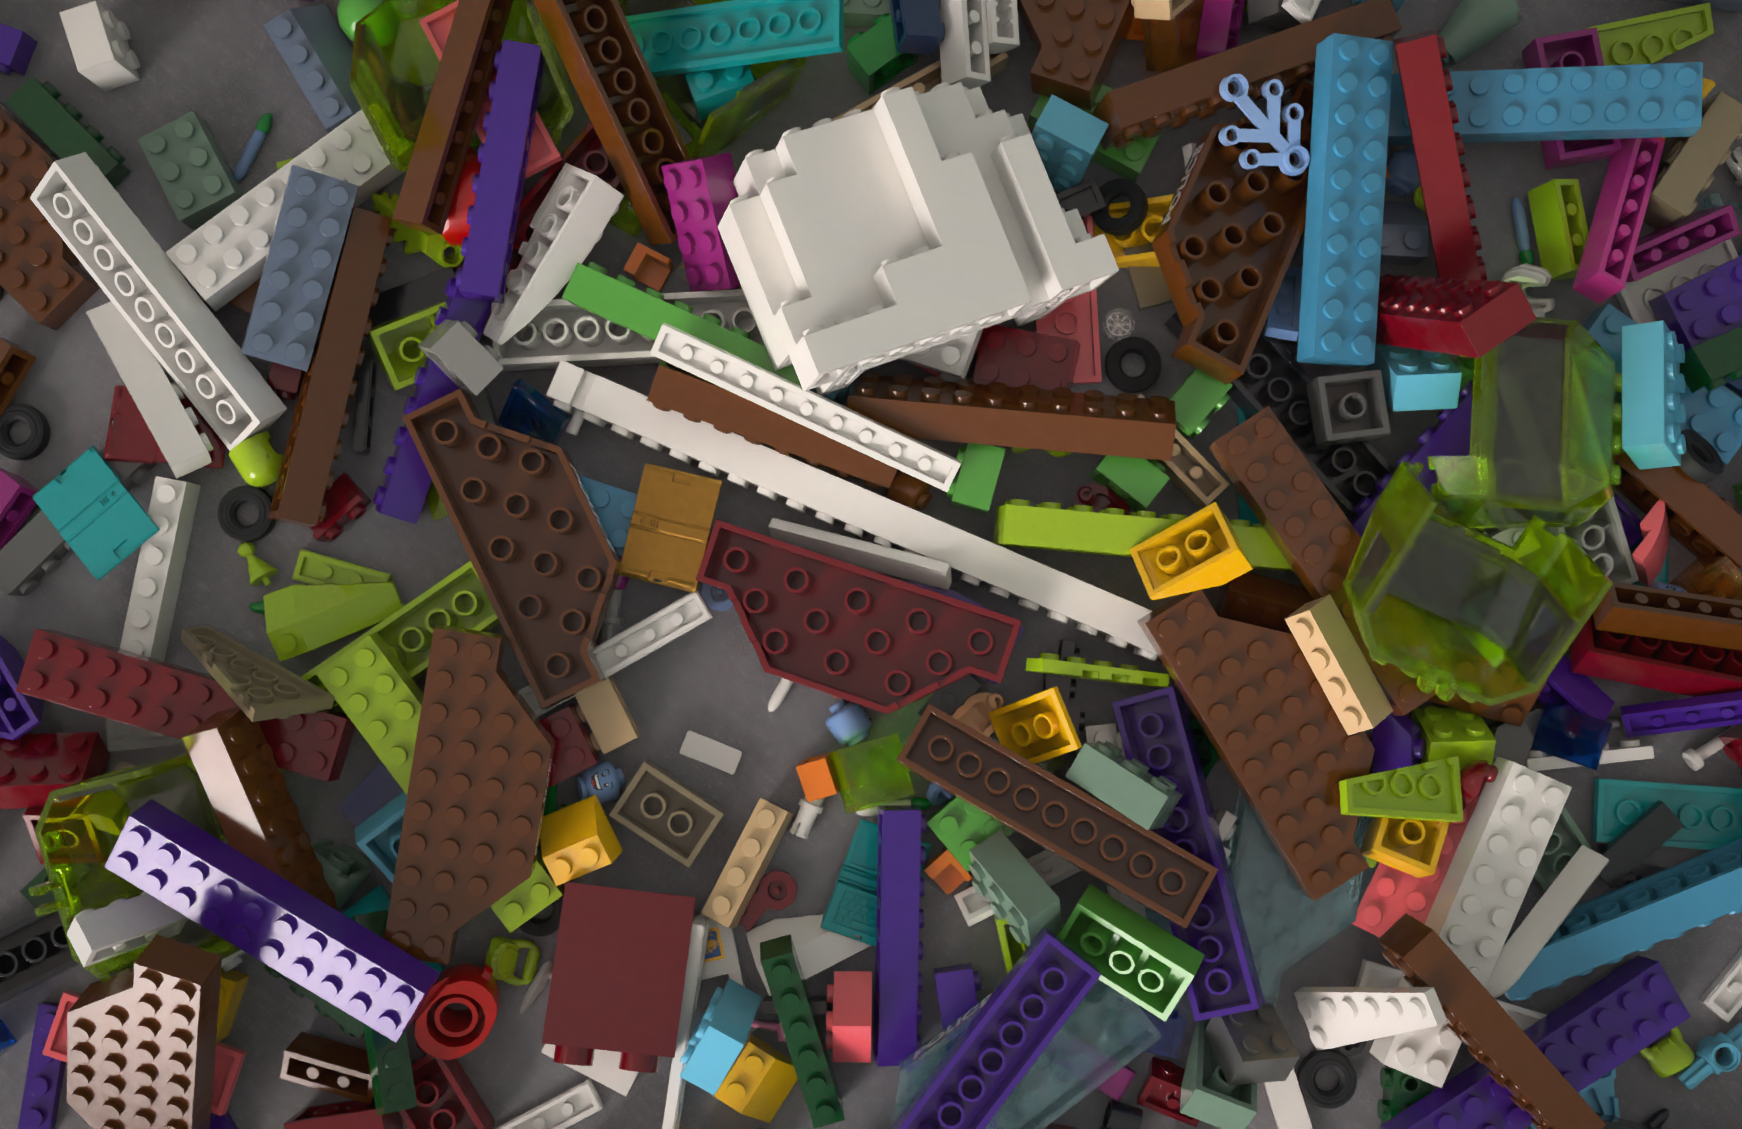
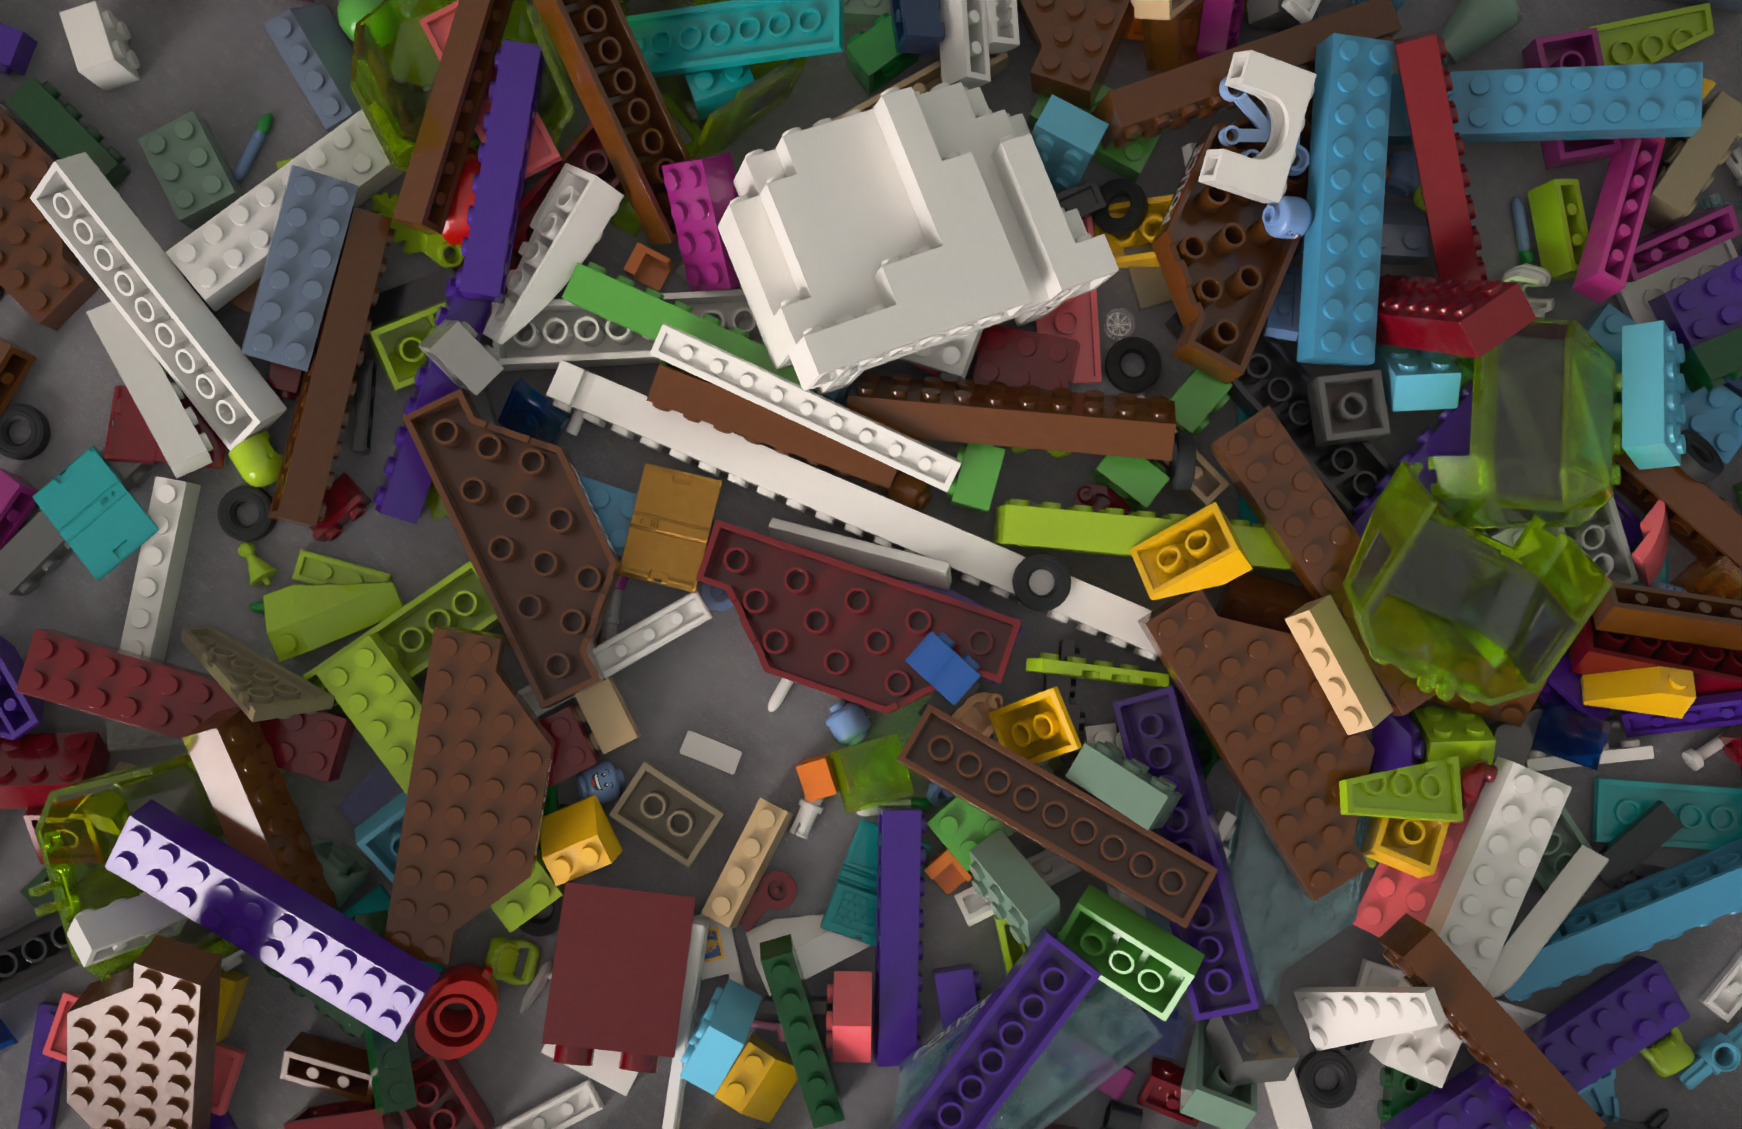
(944, 667): none -> blue brick
(1046, 562): none -> black tyre
(1183, 461): none -> black tyre
(1286, 95): none -> white arch
(1287, 218): none -> medium blue head
(1641, 690): none -> yellow slope

